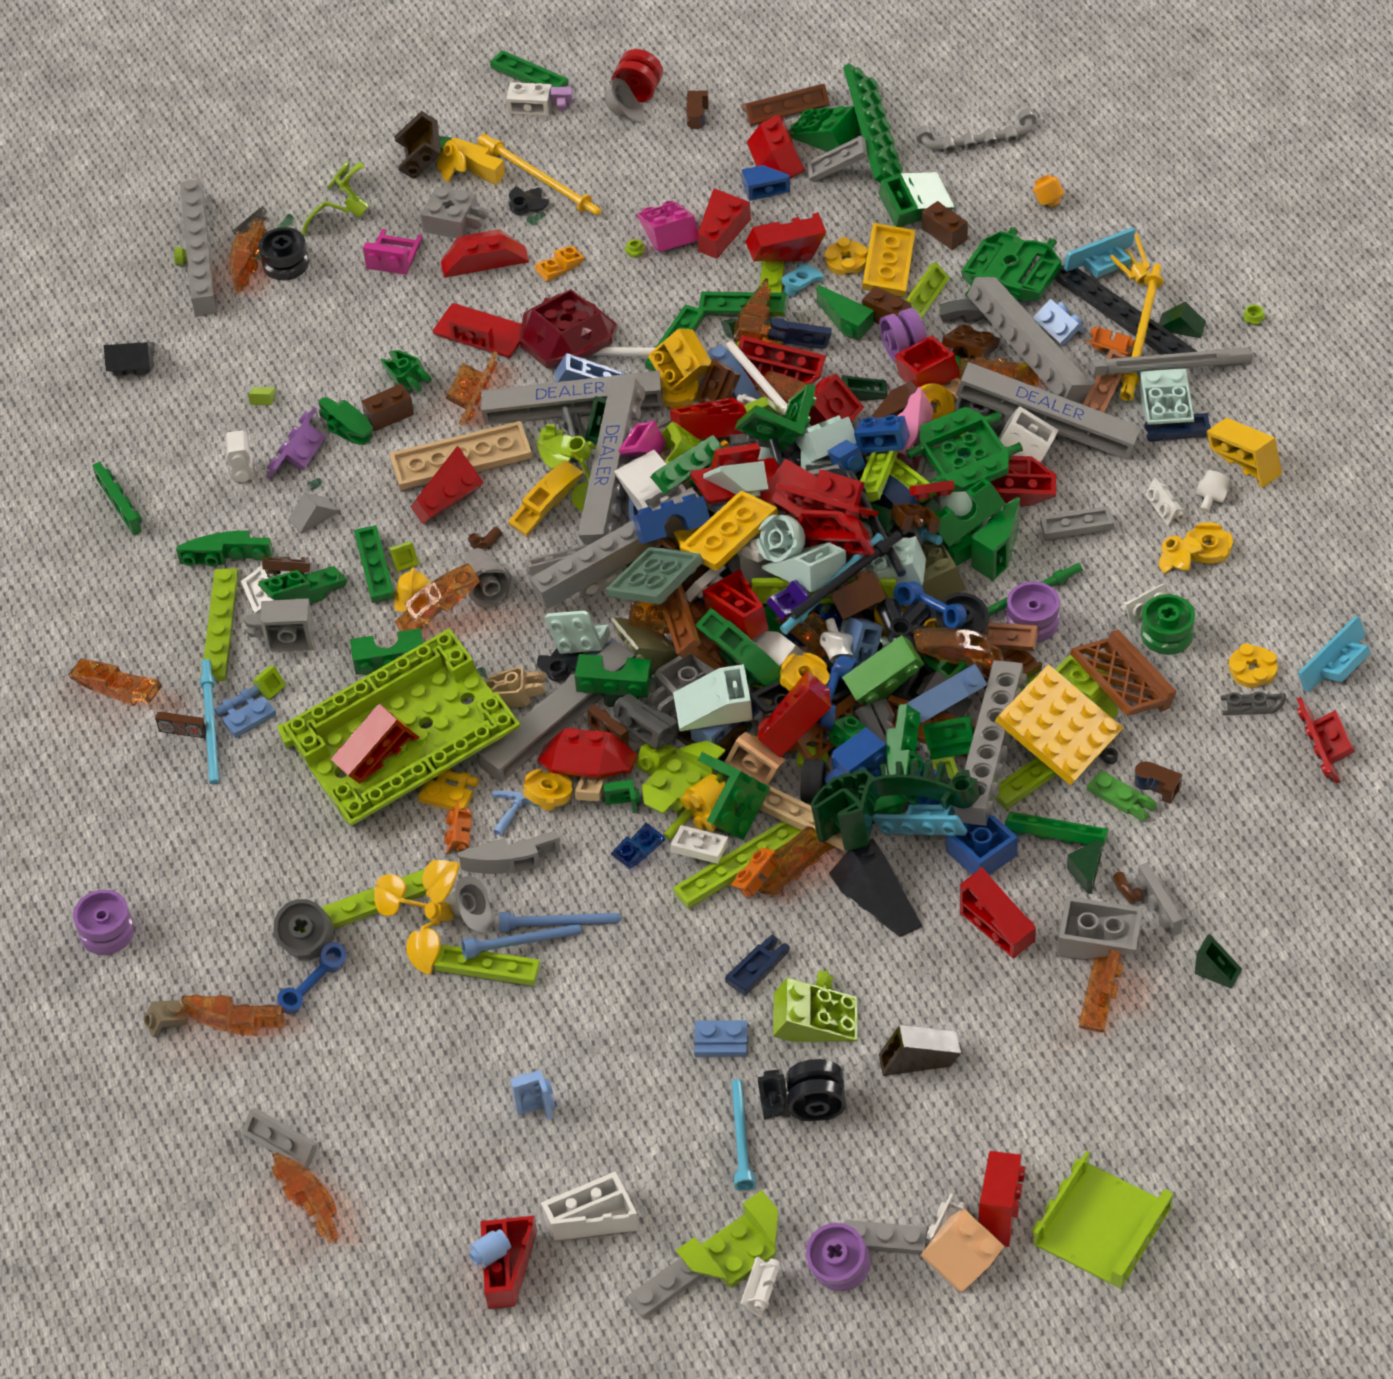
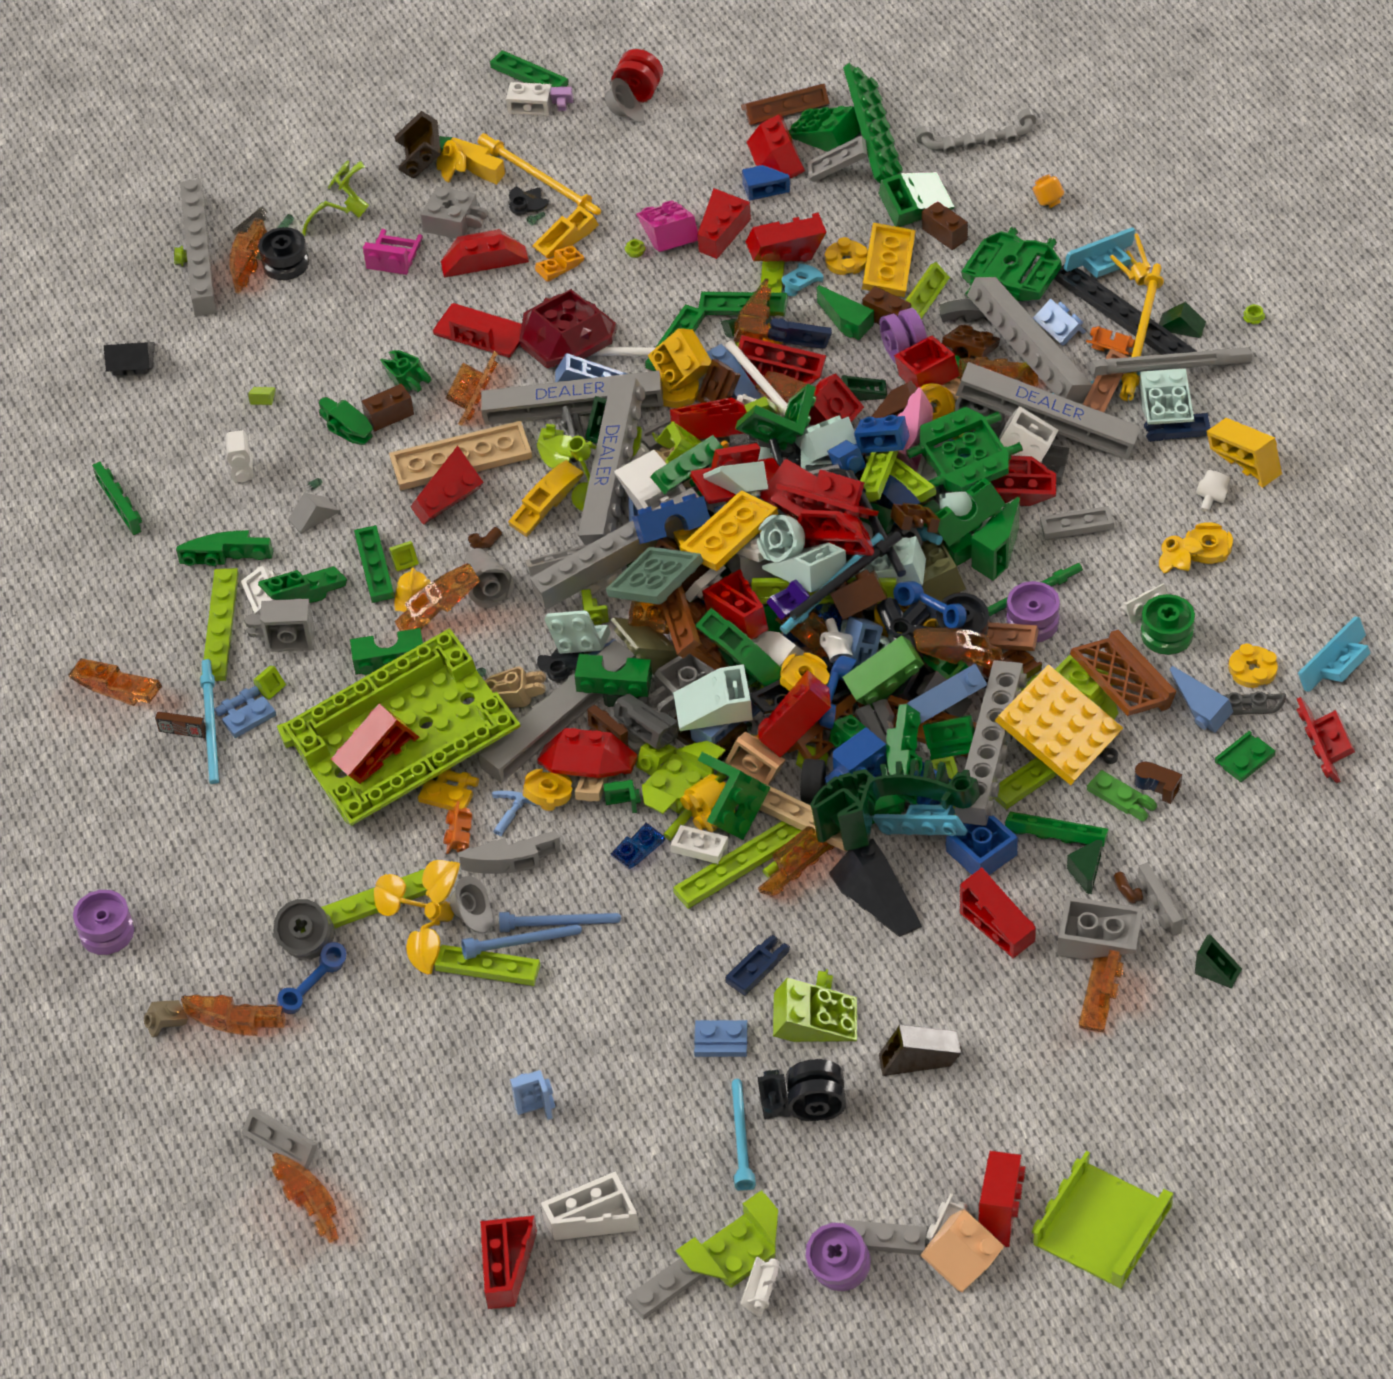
(275, 565): reddish brown wing -> none
(301, 447): medium lavender bracket -> none
(489, 1248): light blue brick -> none
(566, 232): none -> yellow slope
(598, 614): none -> lime bracket
(643, 439): dark pink slope -> none
(696, 103): reddish brown leg -> none
(748, 878): orange hinge -> none
(941, 488): red plate -> none
(1056, 460): none -> dark grey slope
(1163, 502): white hinge -> none
(1205, 704): none -> medium blue slope
(1245, 756): none -> green plate

